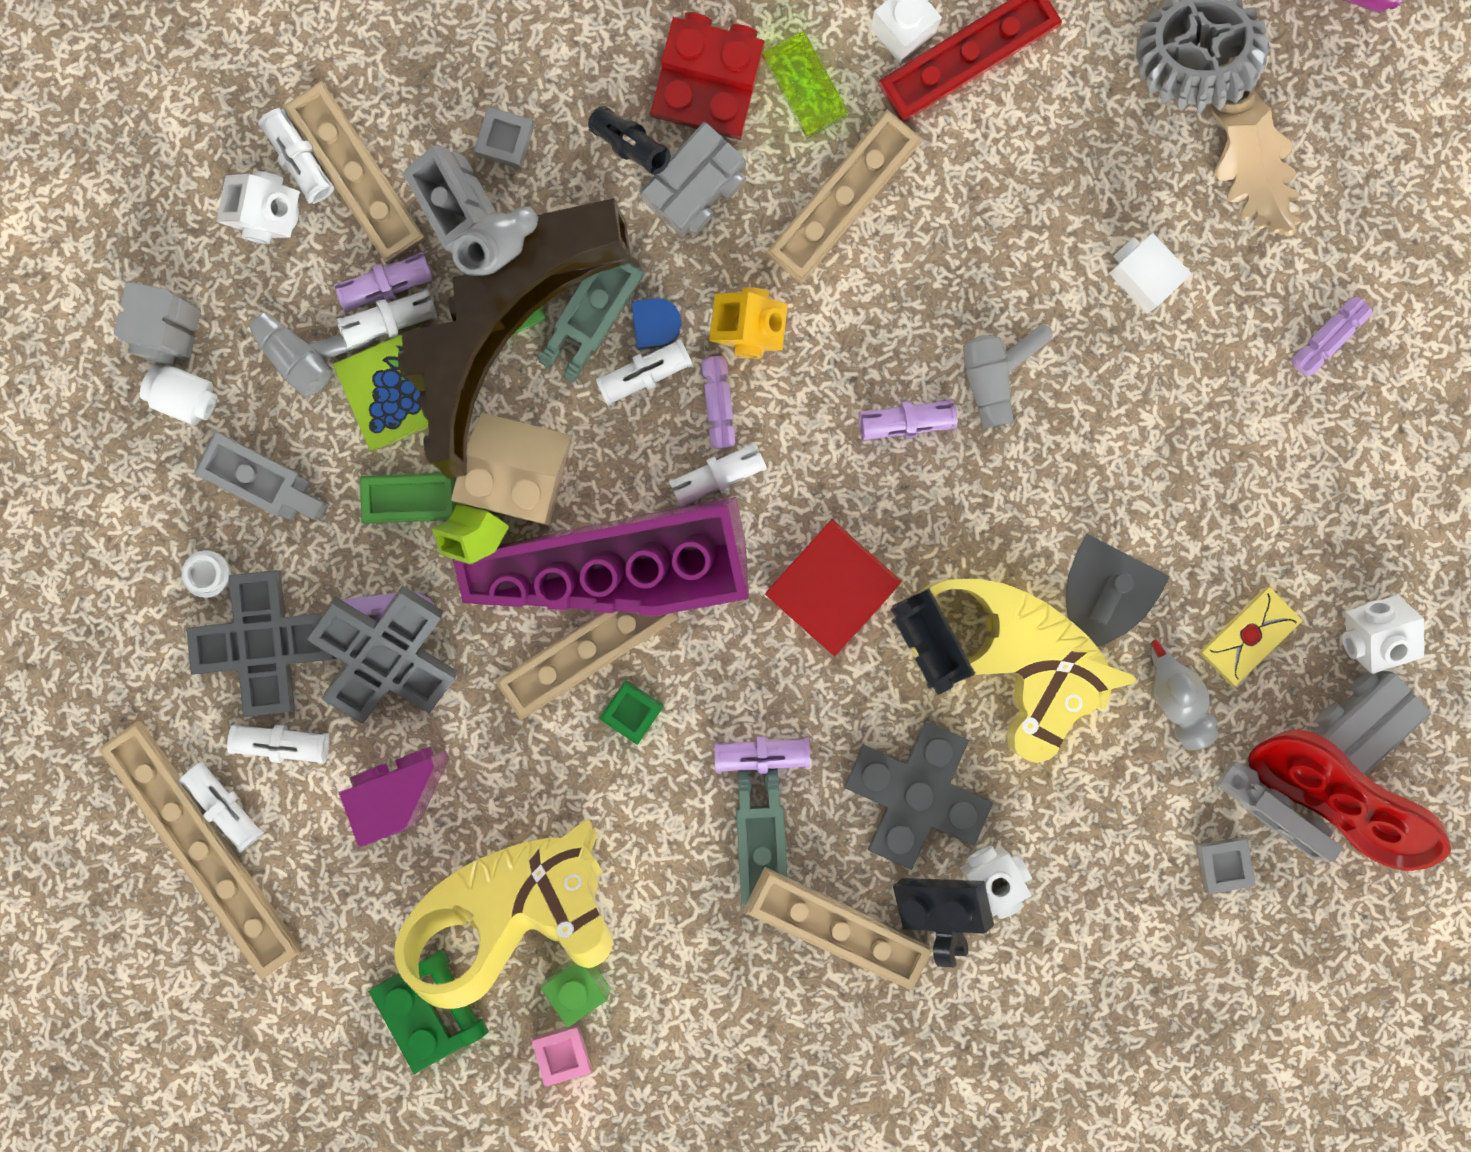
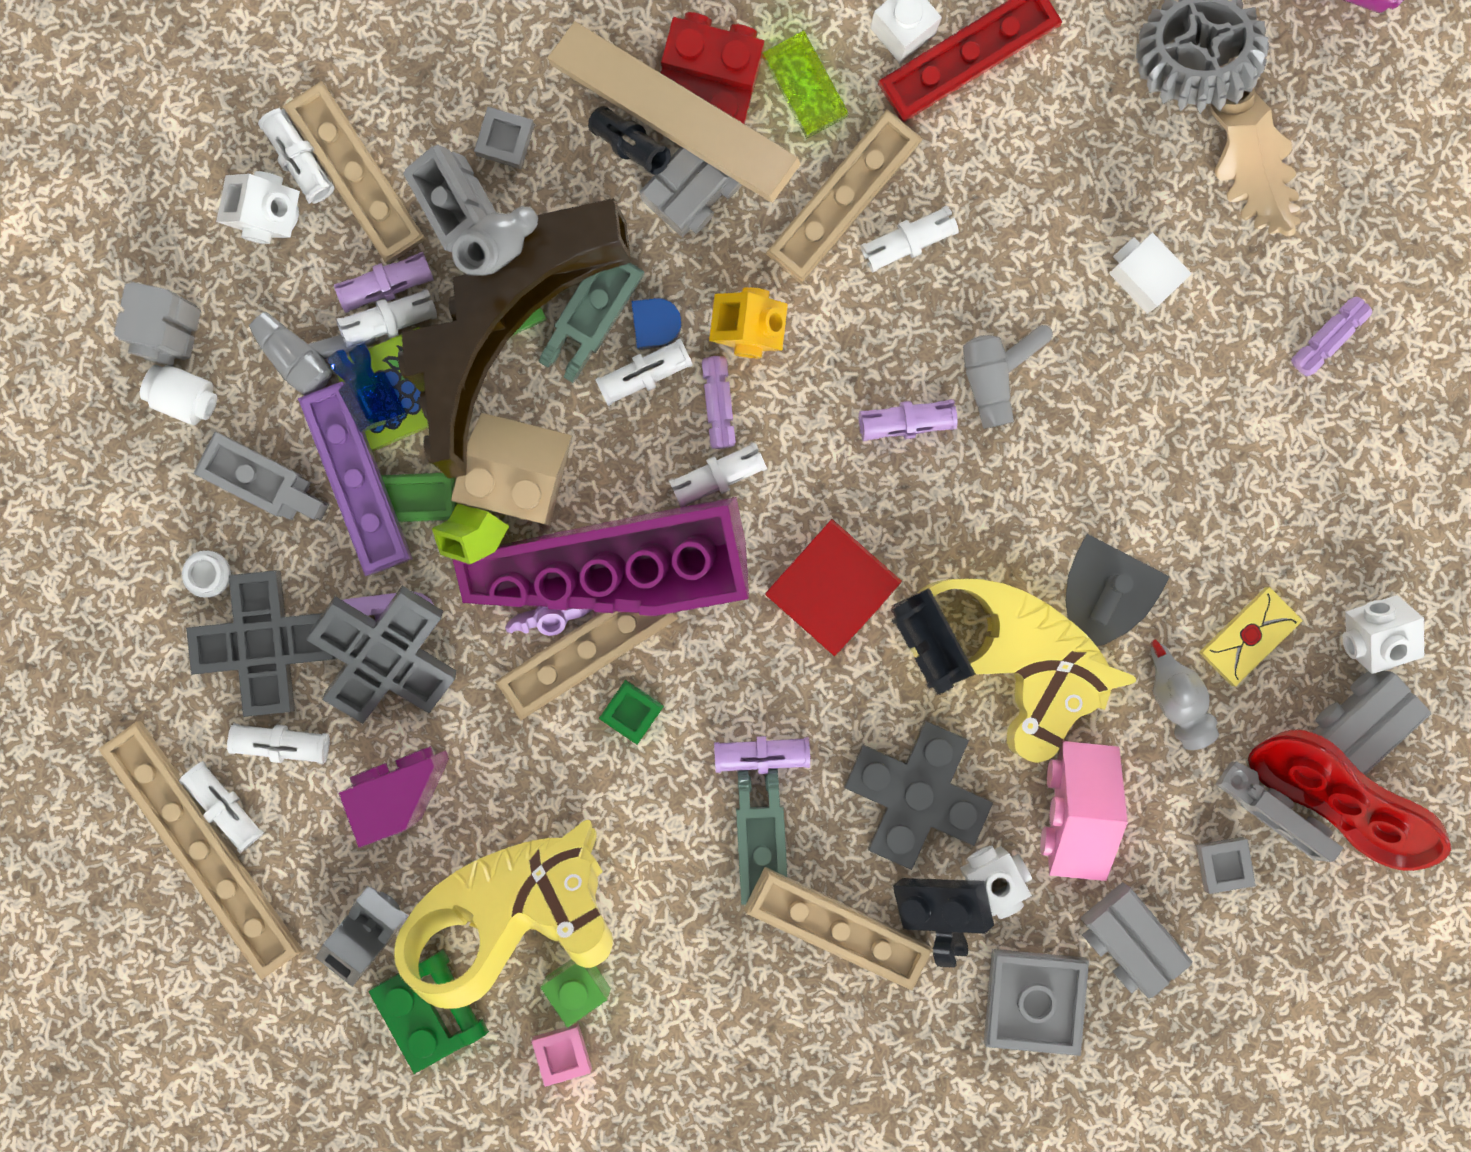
(355, 481): none -> medium lavender tile
(362, 935): none -> brick
(365, 394): none -> clear blue plate
(548, 621): none -> lavender piece
(674, 112): none -> tan tile
(909, 238): none -> white pin
(1036, 1002): none -> light grey plate
(1086, 811): none -> bright pink brick
(1135, 940): none -> light grey brick

